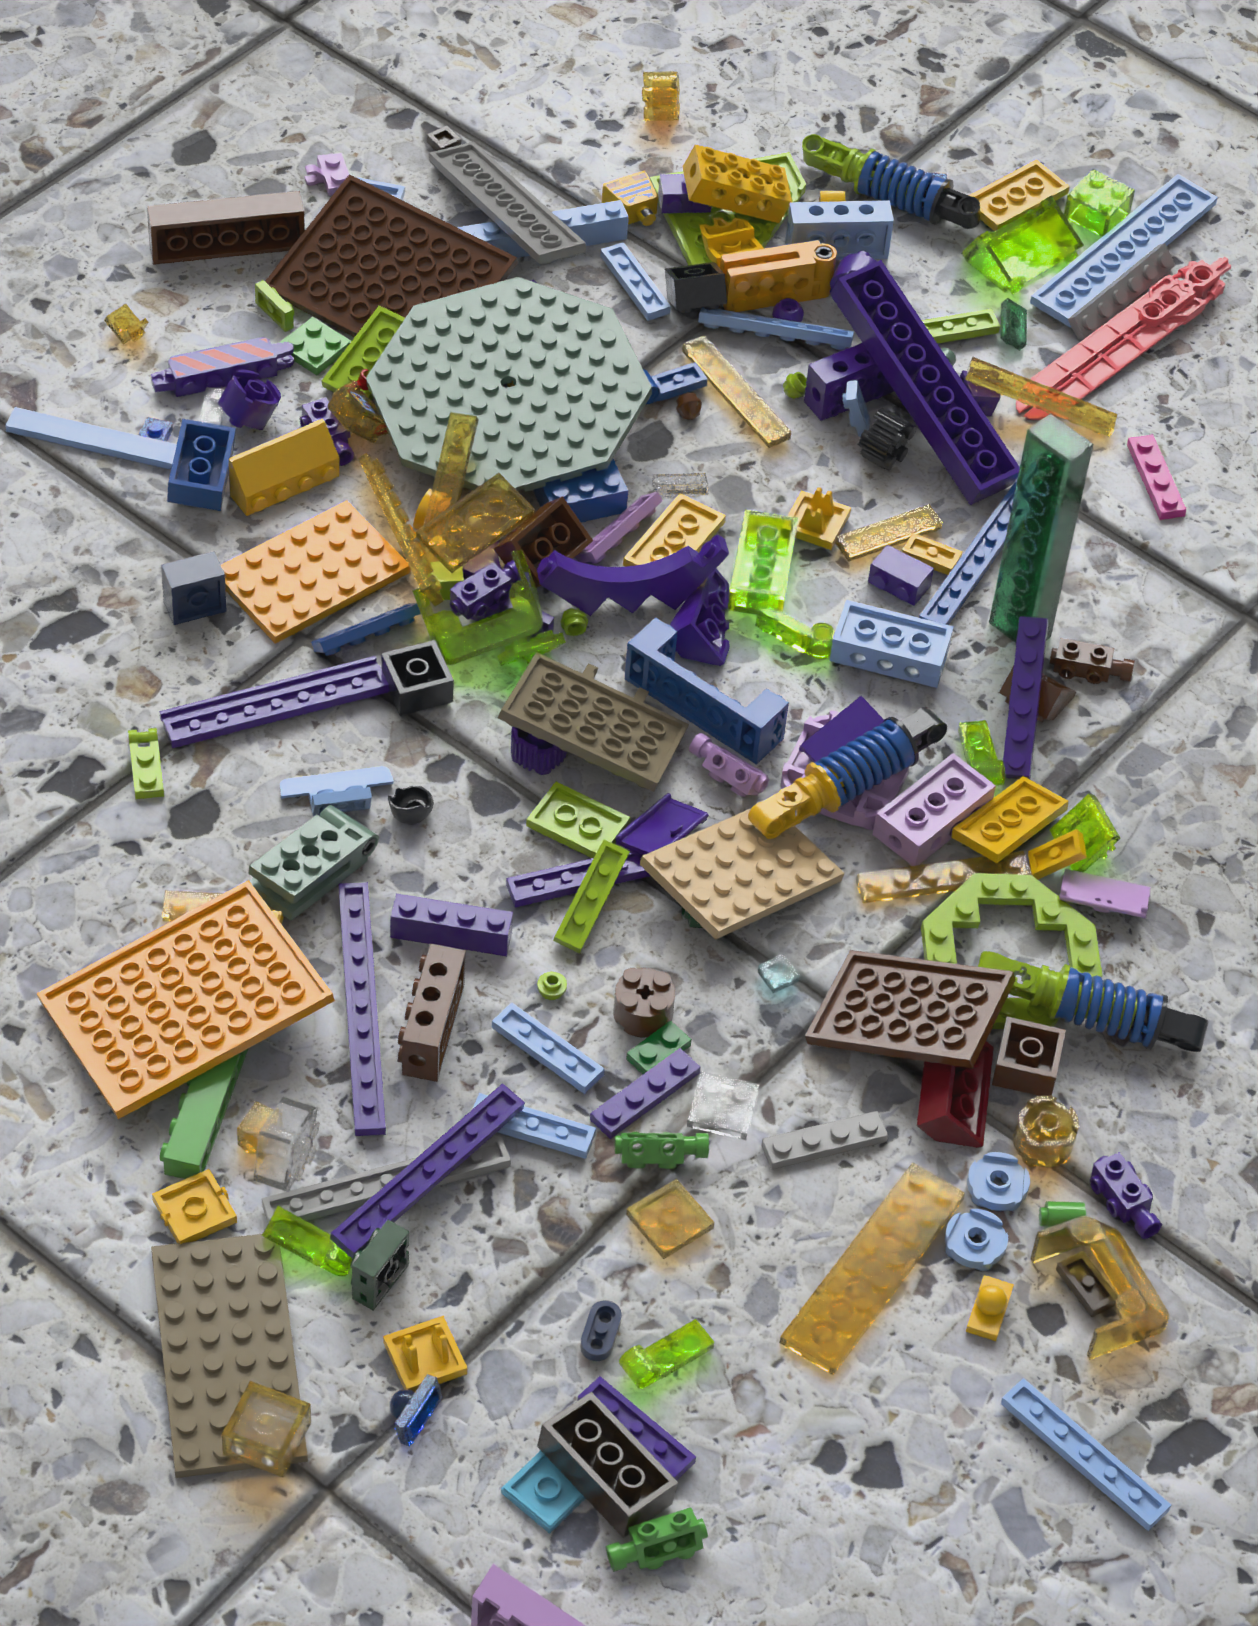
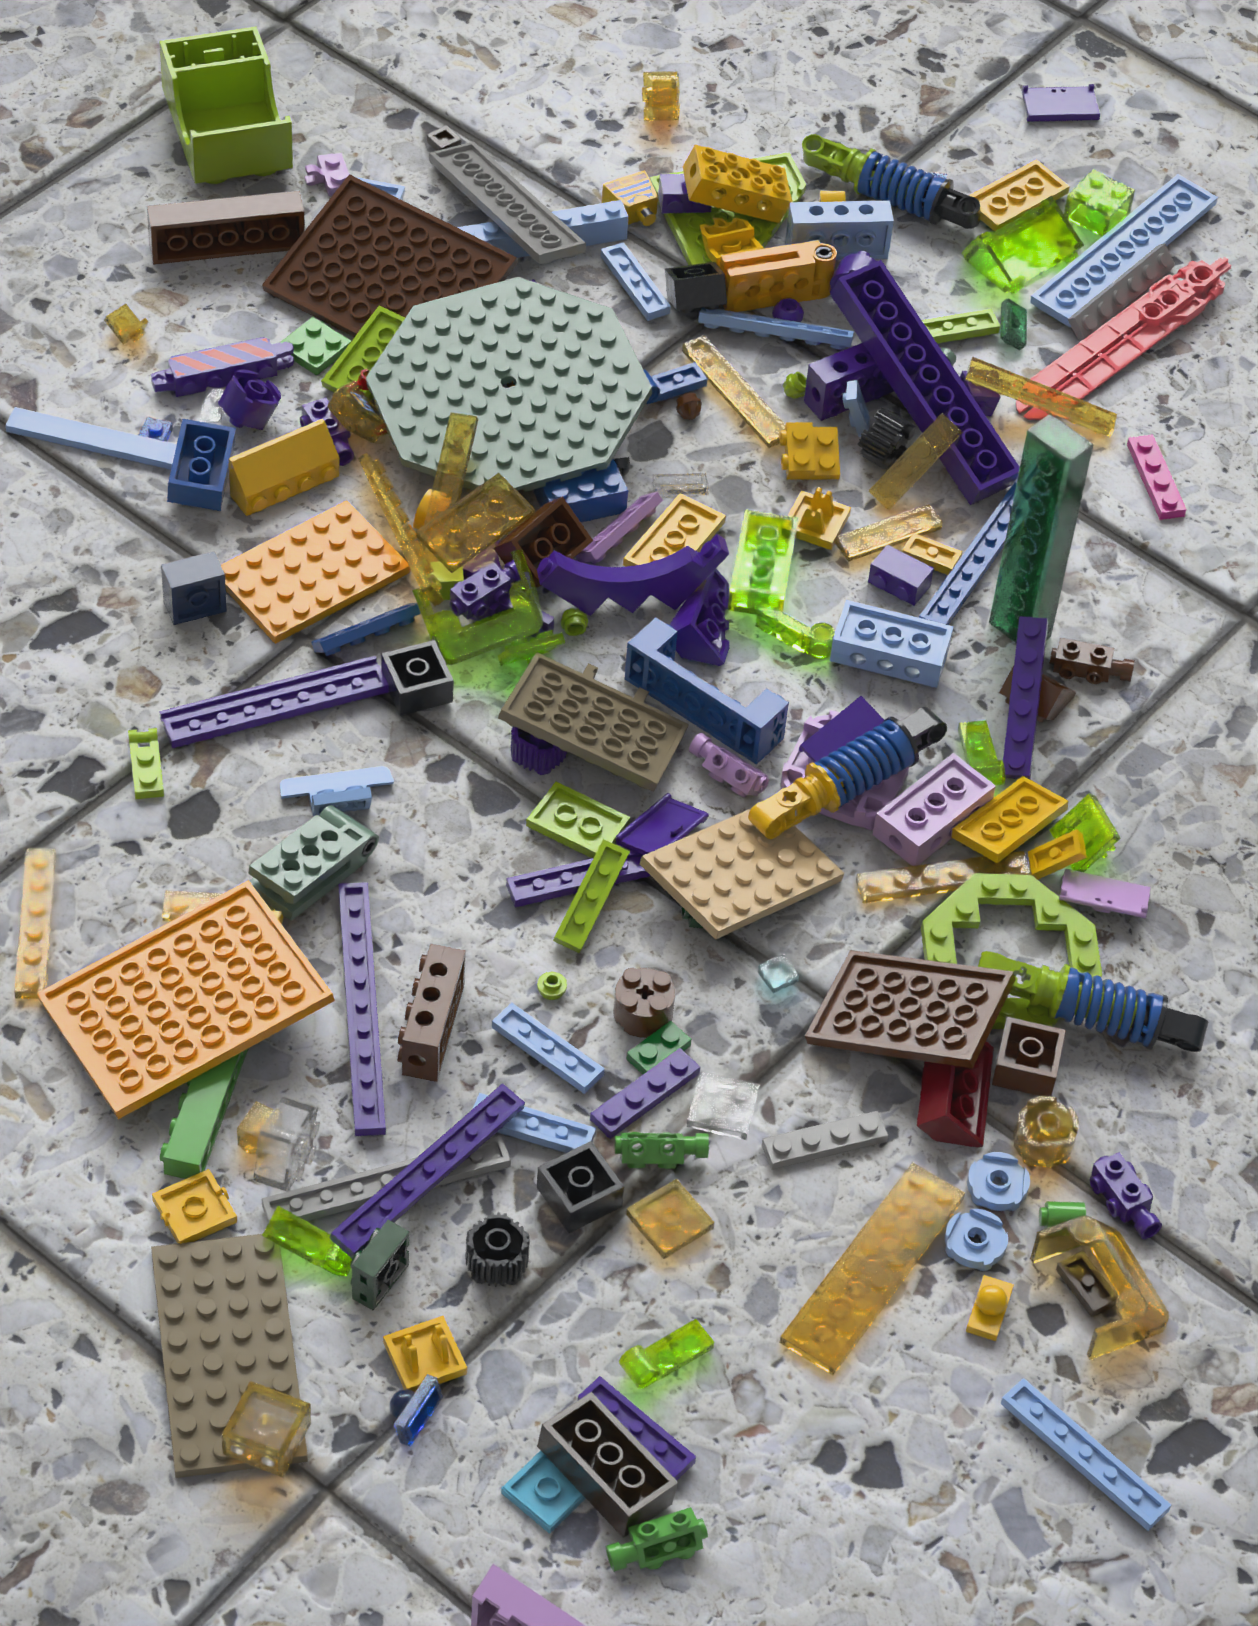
(35, 923): none -> clear yellow plate
(225, 105): none -> lime piece
(274, 306): lime plate -> none
(411, 804): black hair -> none
(451, 924): dark purple brick -> none
(497, 1250): none -> black brick
(580, 1187): none -> black brick
(599, 1332): dark blue plate -> none
(623, 464): none -> black hinge
(810, 452): none -> yellow plate
(915, 461): none -> clear yellow plate
(1060, 103): none -> door

